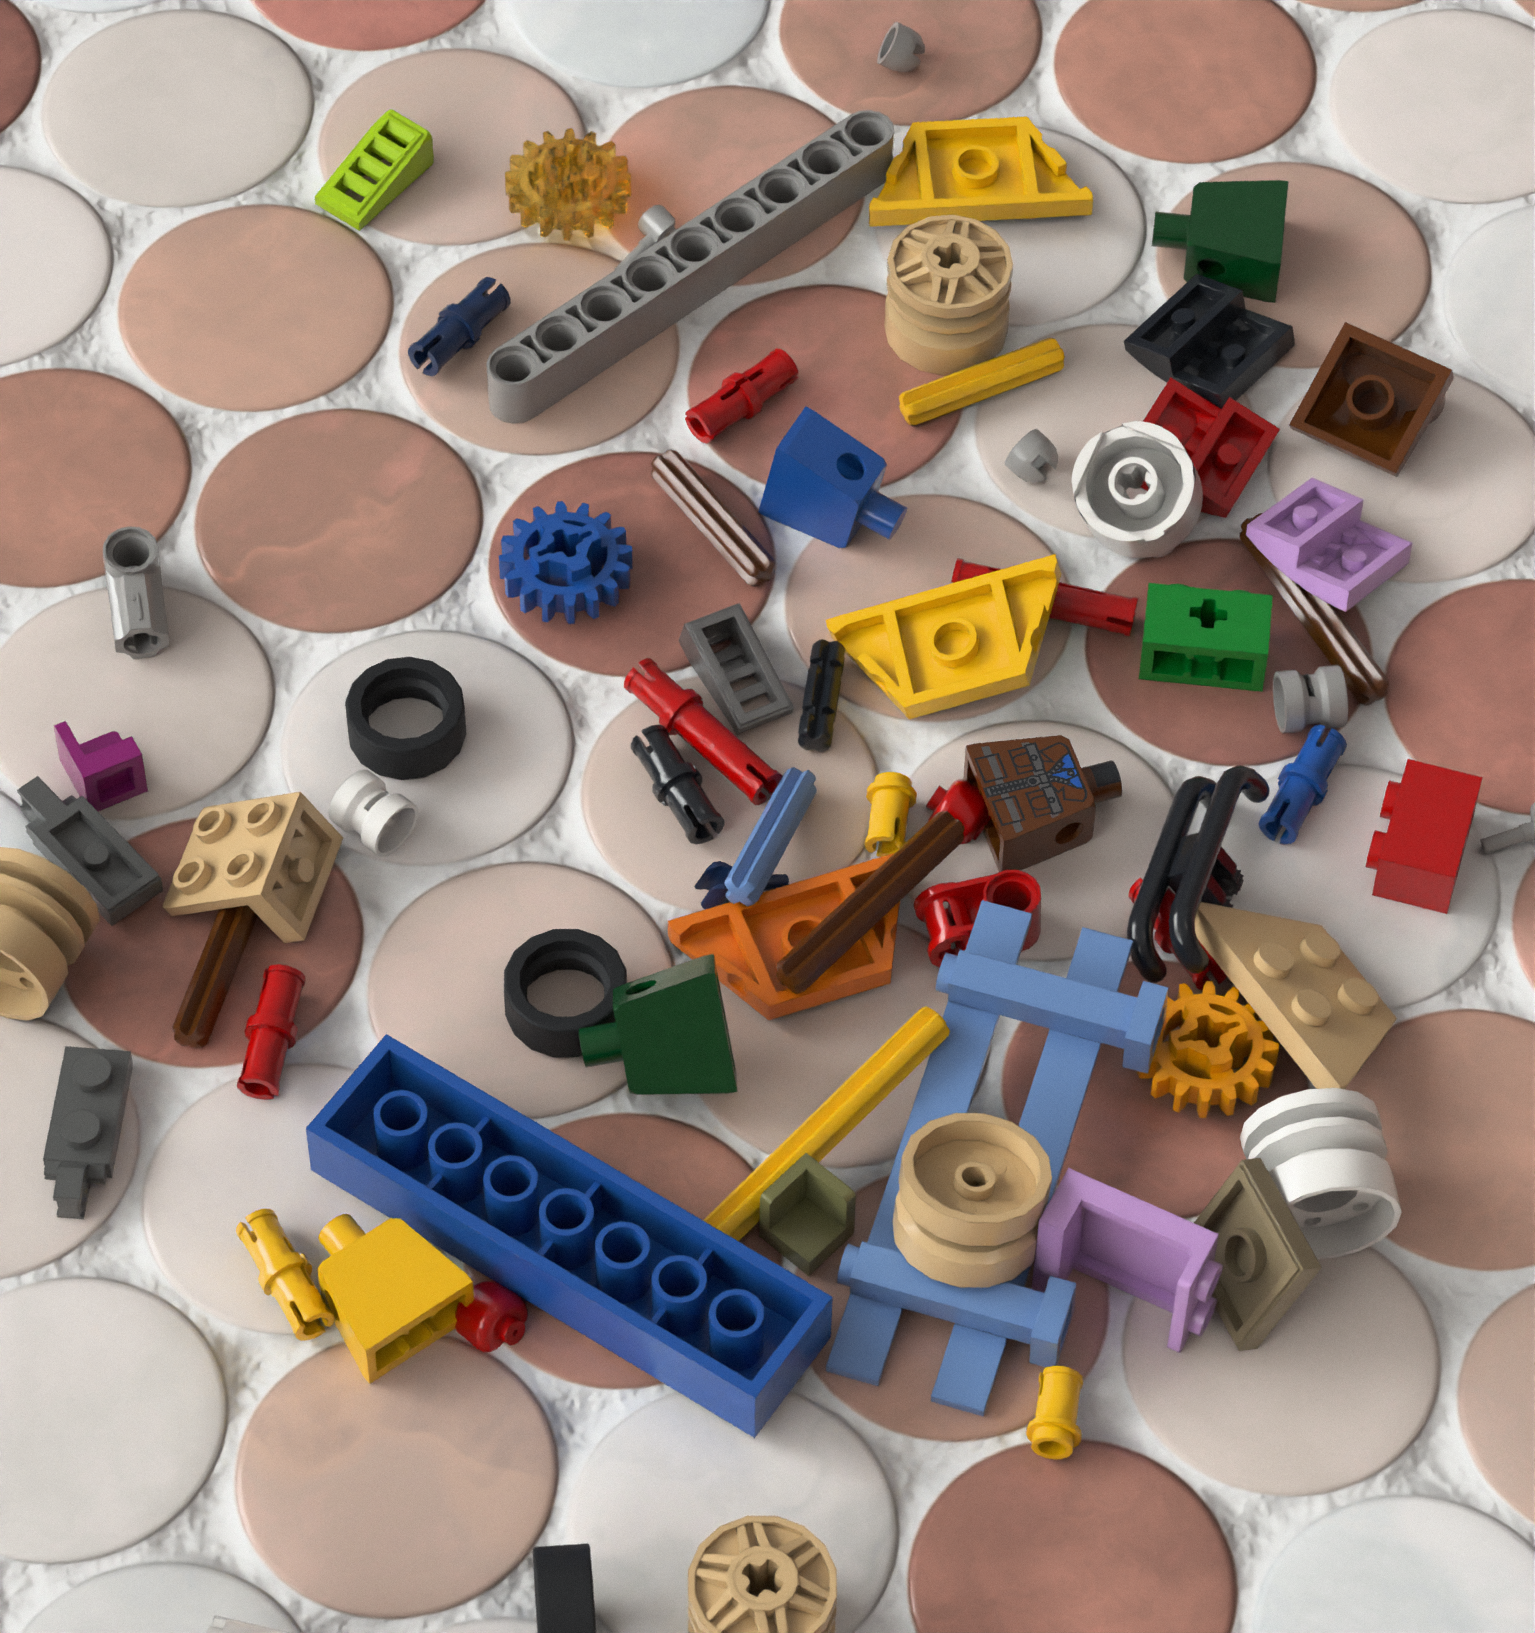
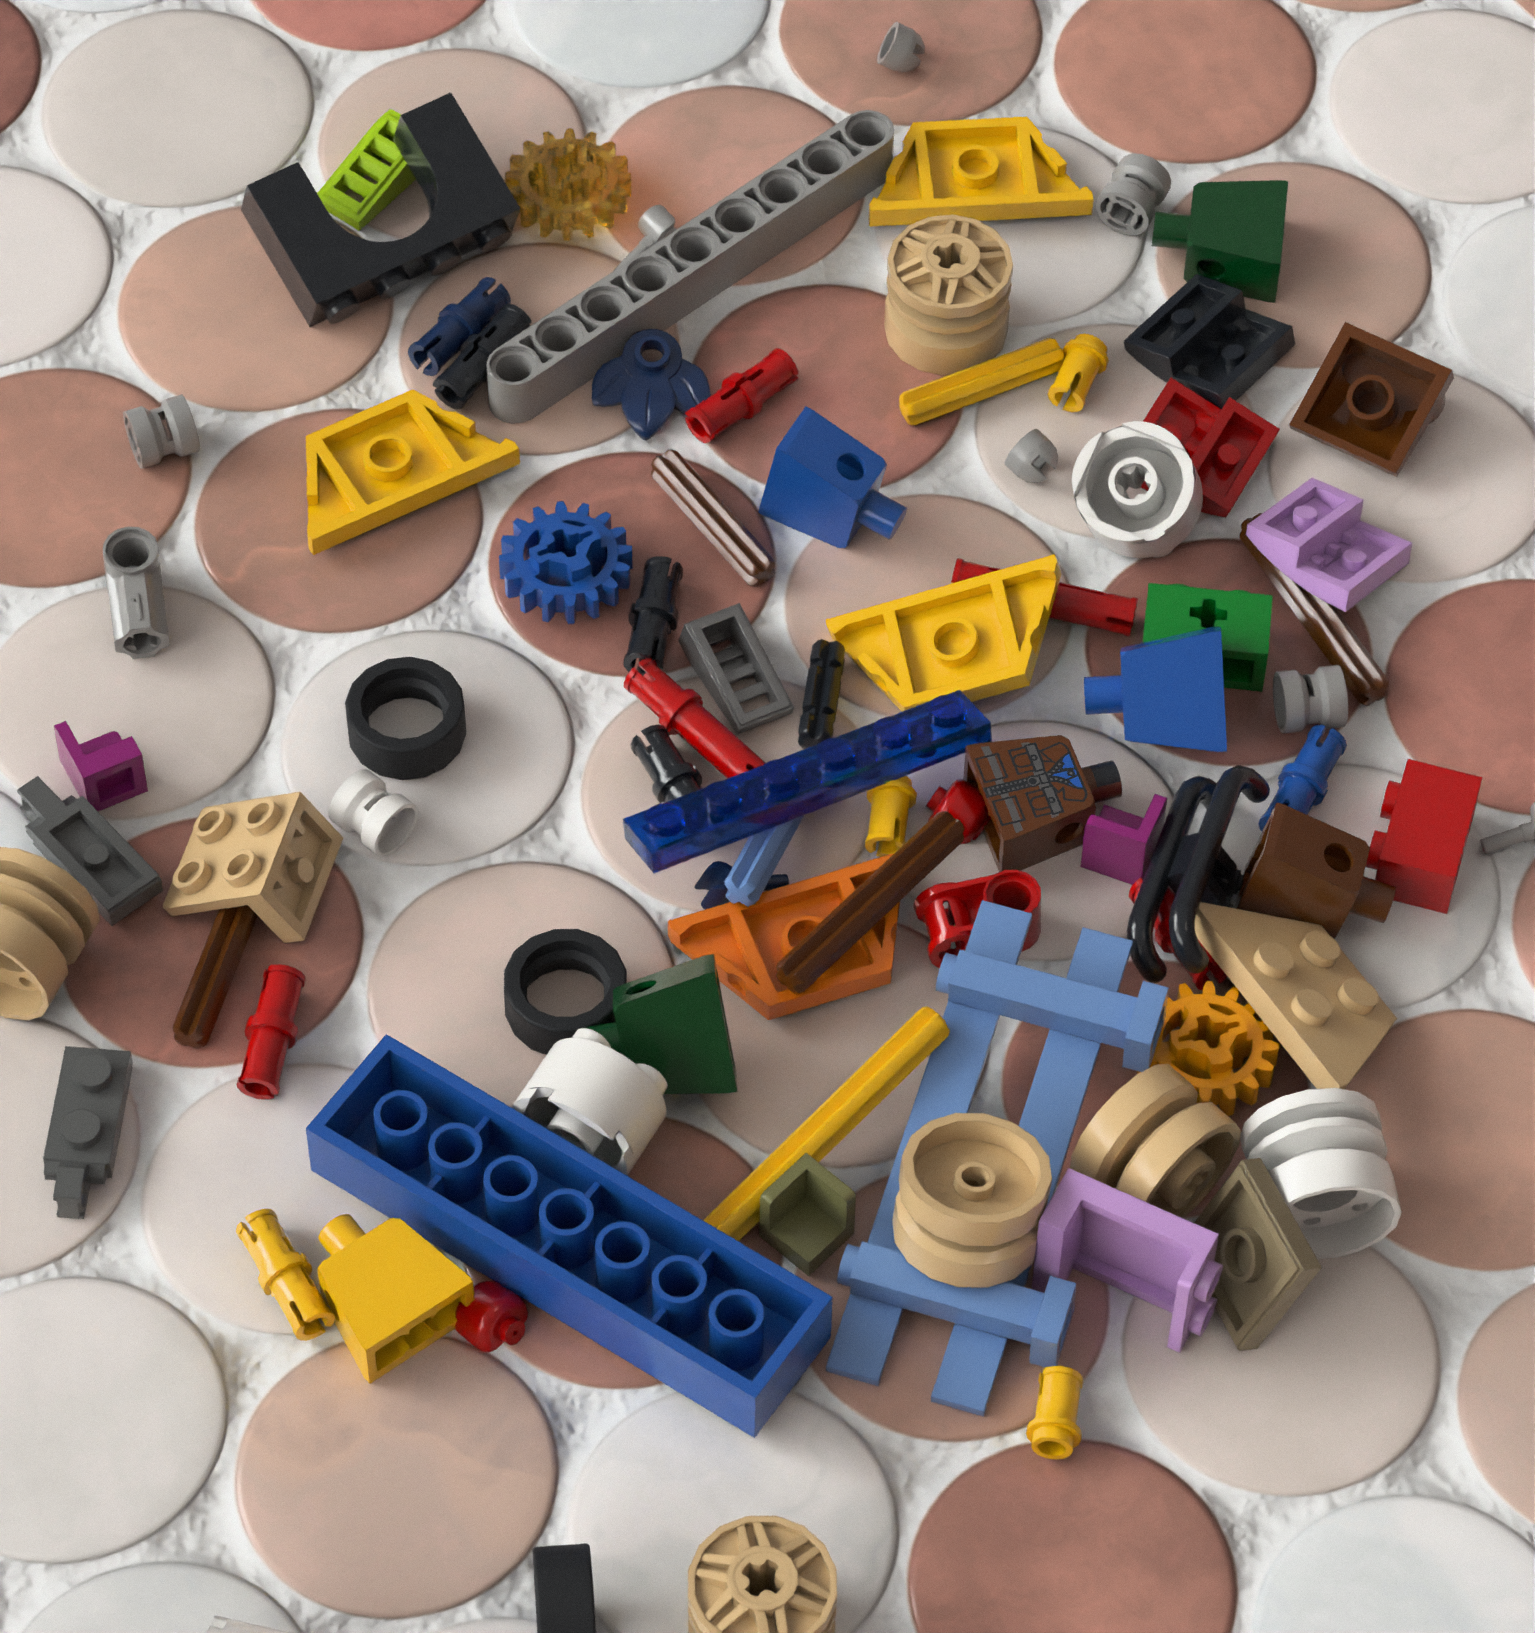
(152, 428): none -> light grey wheel
(337, 271): none -> black arch
(392, 464): none -> yellow wing
(469, 370): none -> black pin
(596, 1099): none -> white brick
(649, 388): none -> dark blue plate
(653, 613): none -> black pin
(805, 781): none -> clear blue plate
(1083, 361): none -> yellow pin
(1122, 842): none -> magenta panel
(1135, 191): none -> light grey wheel
(1158, 1142): none -> tan wheel
(1167, 691): none -> blue torso
(1311, 874): none -> reddish brown torso

